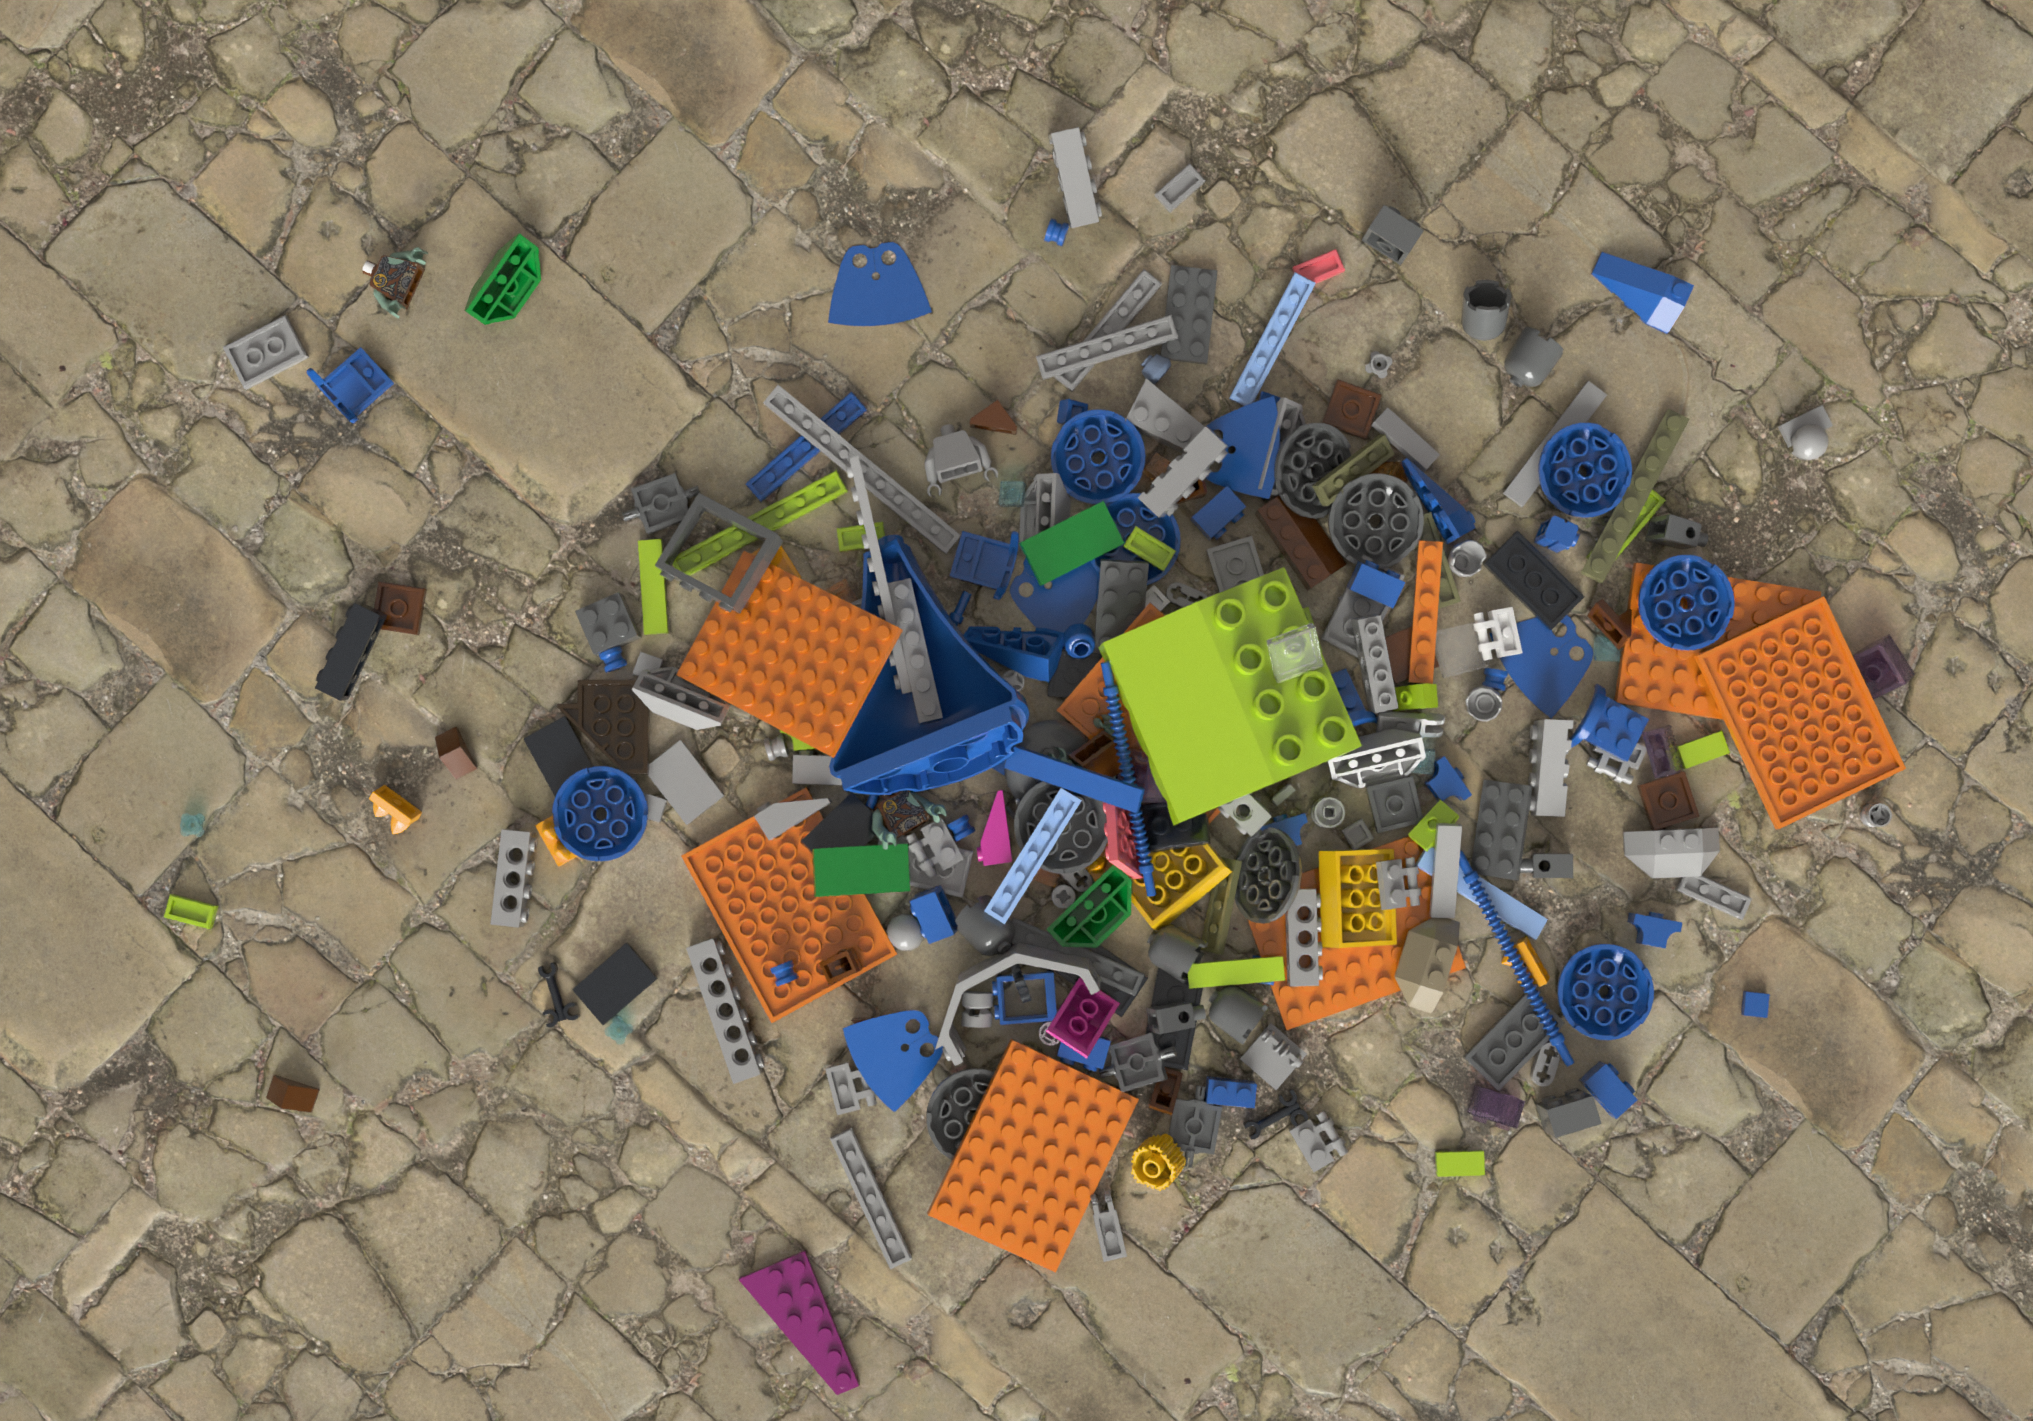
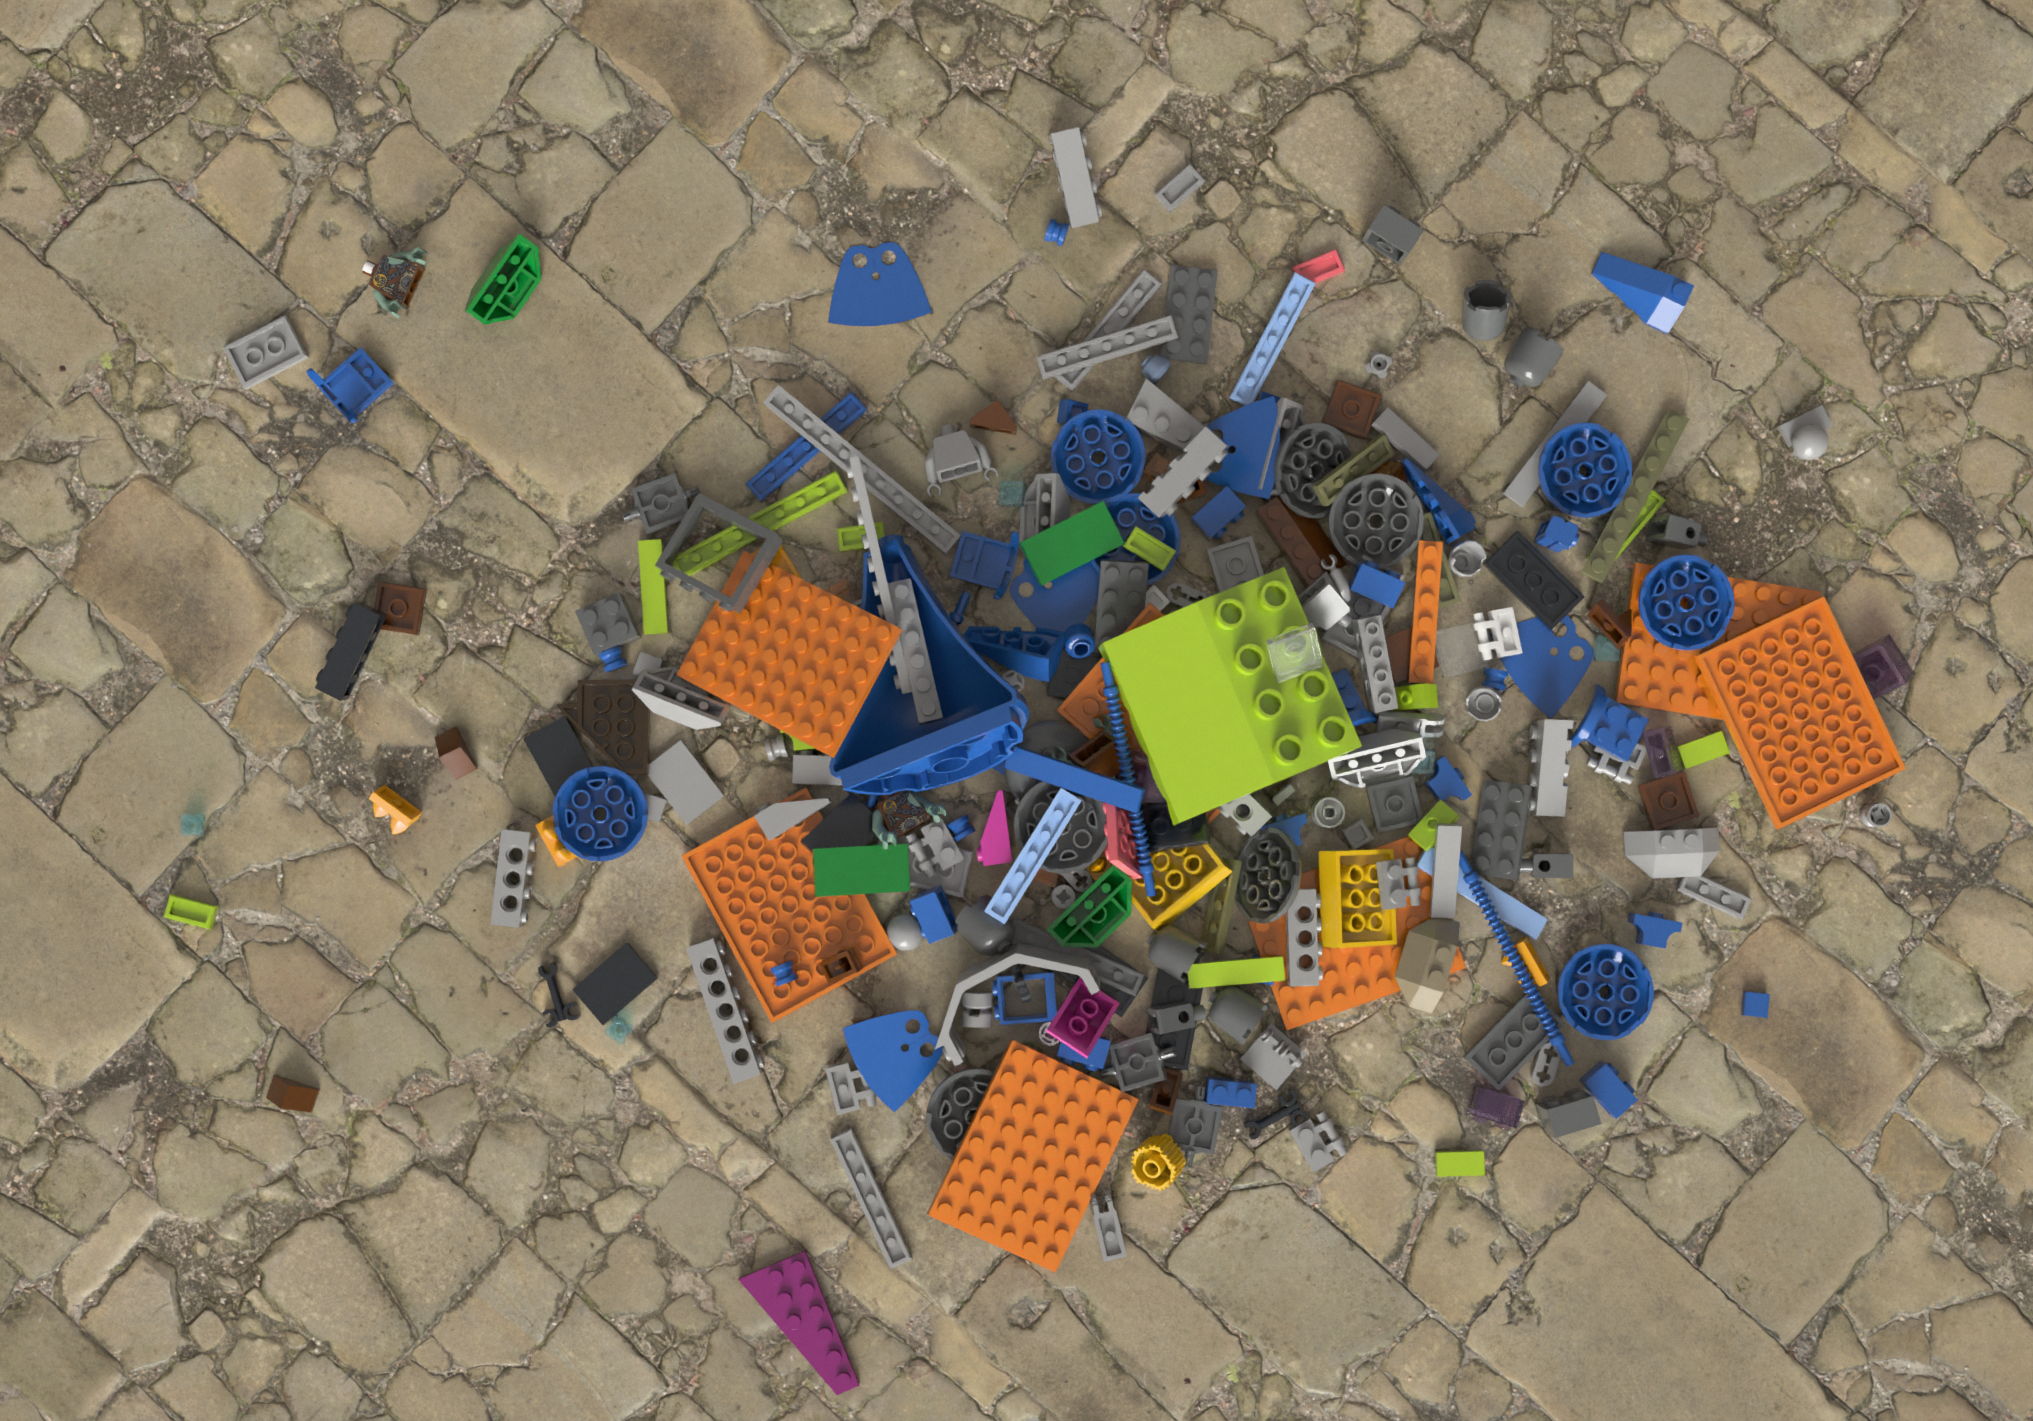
(1327, 598): none -> light grey torso

